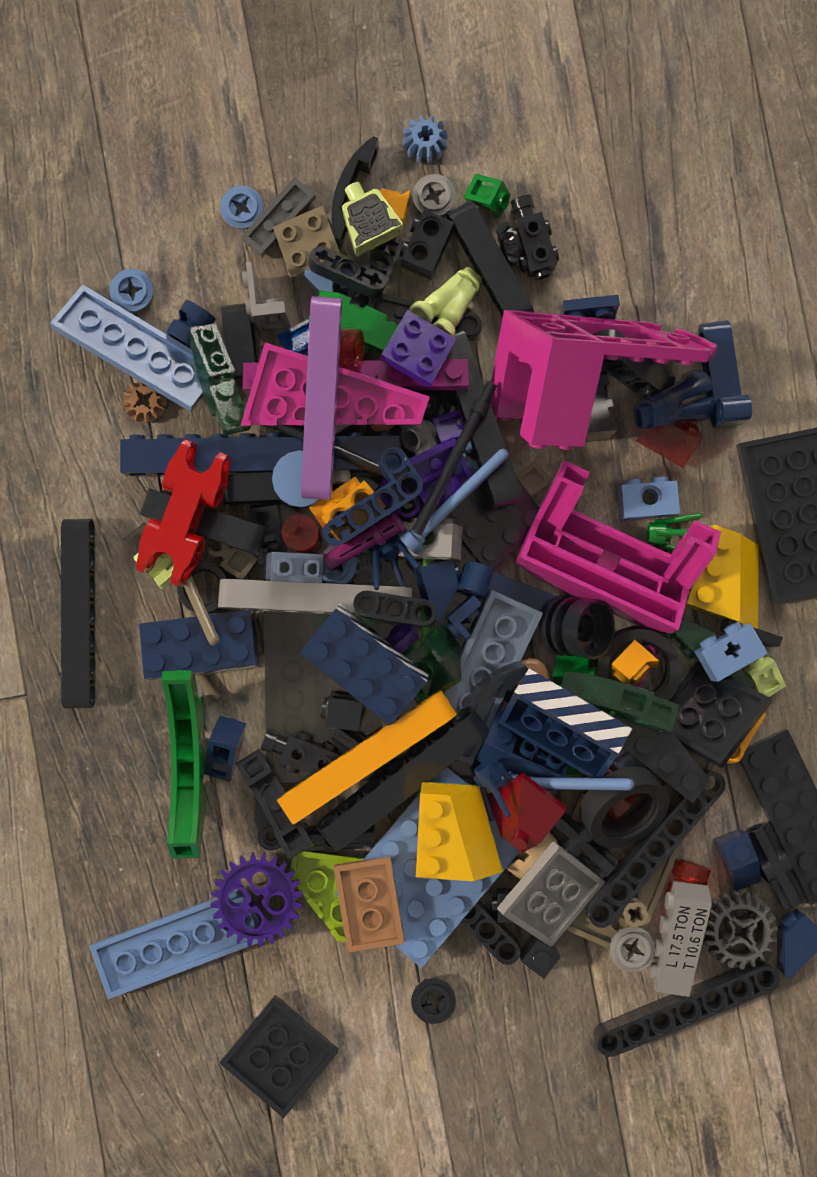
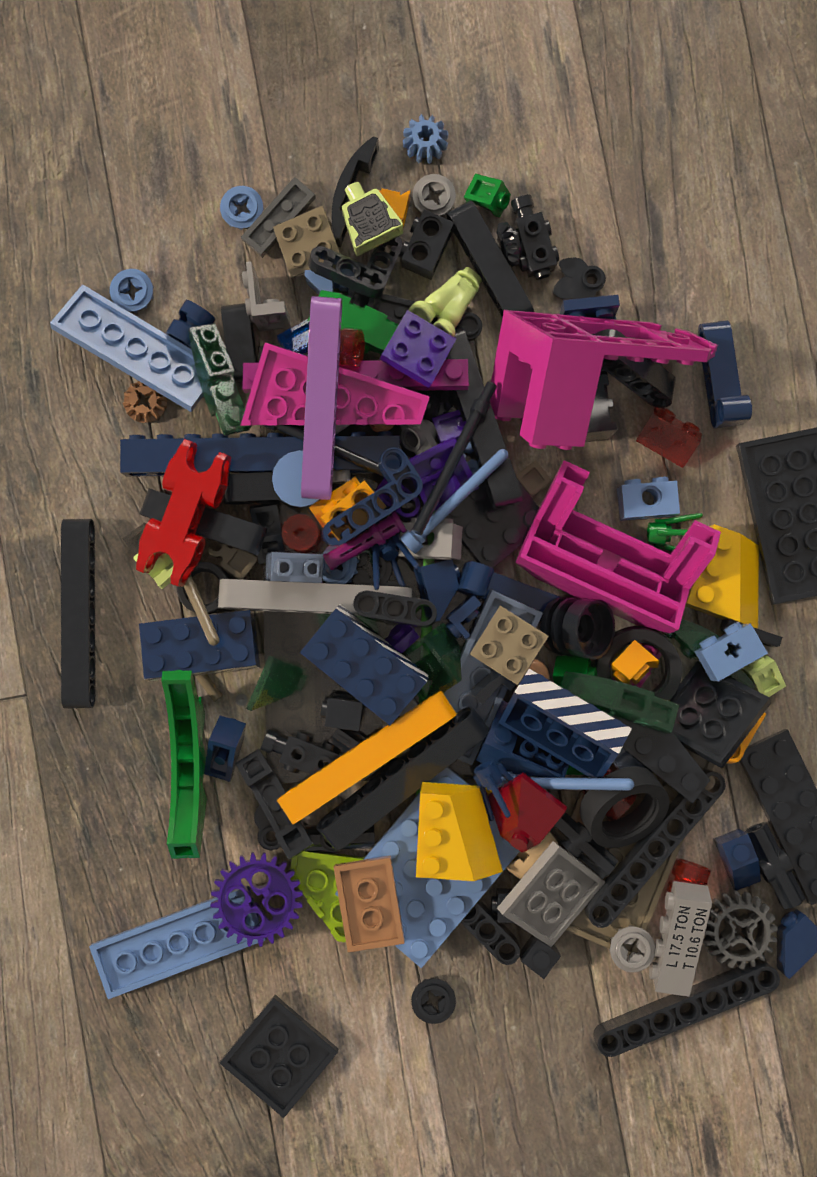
(277, 681): none -> clear green slope
(509, 645): none -> dark tan hinge
(574, 283): none -> black plate
(635, 920): dark tan bush -> none
(664, 408): dark blue piece -> none

